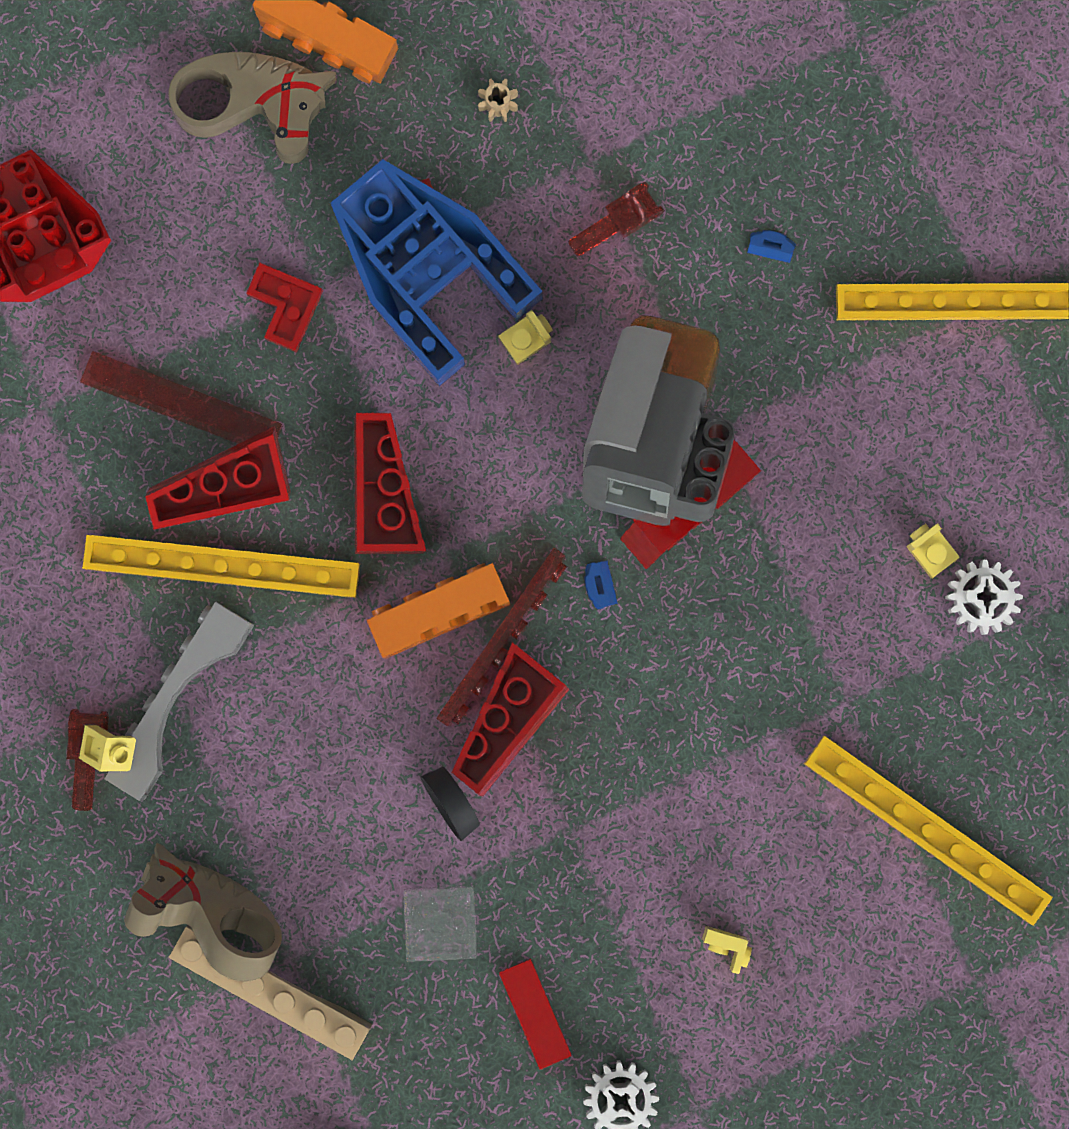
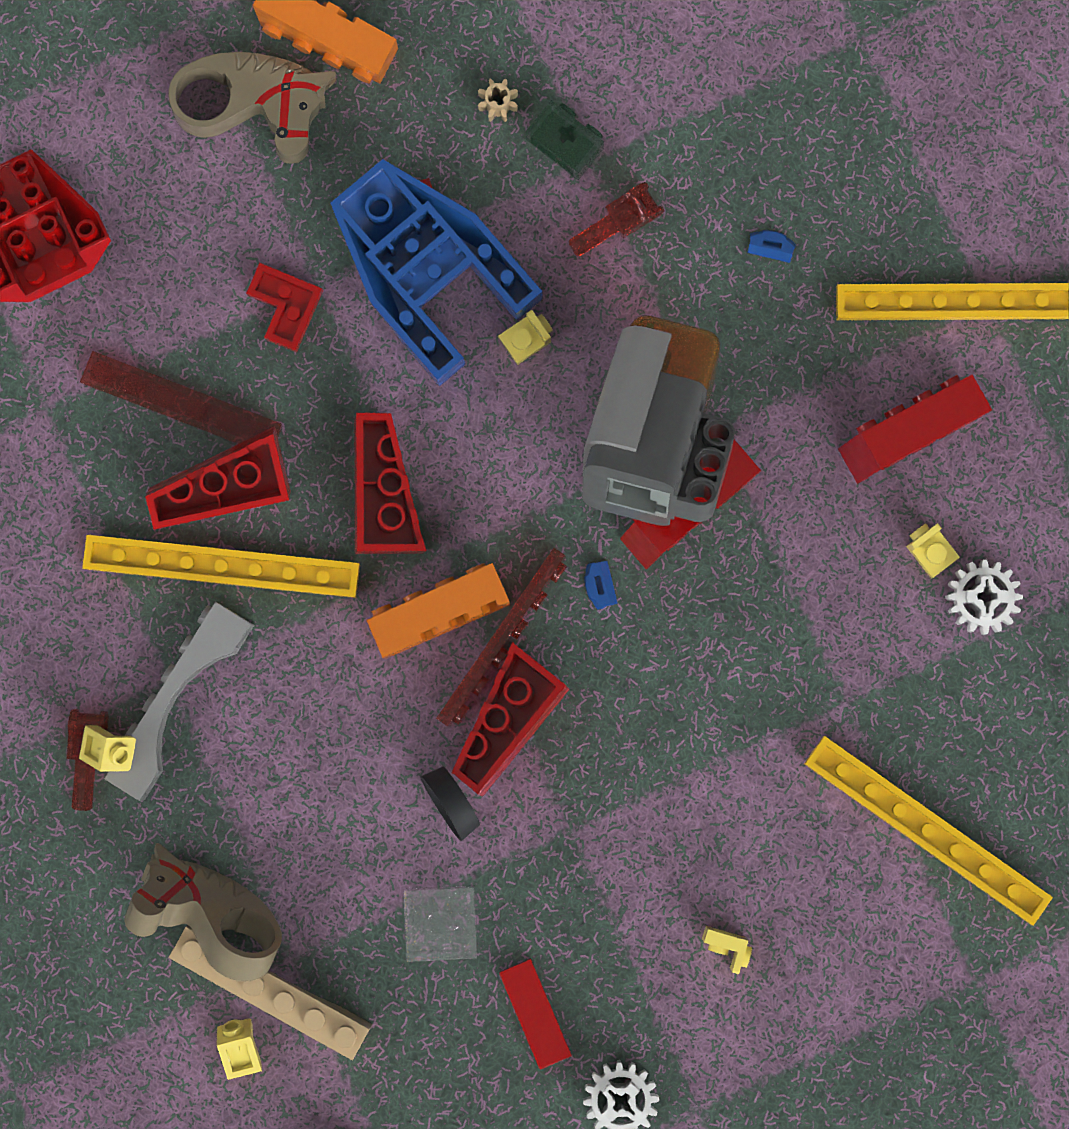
(238, 1048): none -> light yellow bracket
(571, 156): none -> clear green brick
(915, 427): none -> red wedge

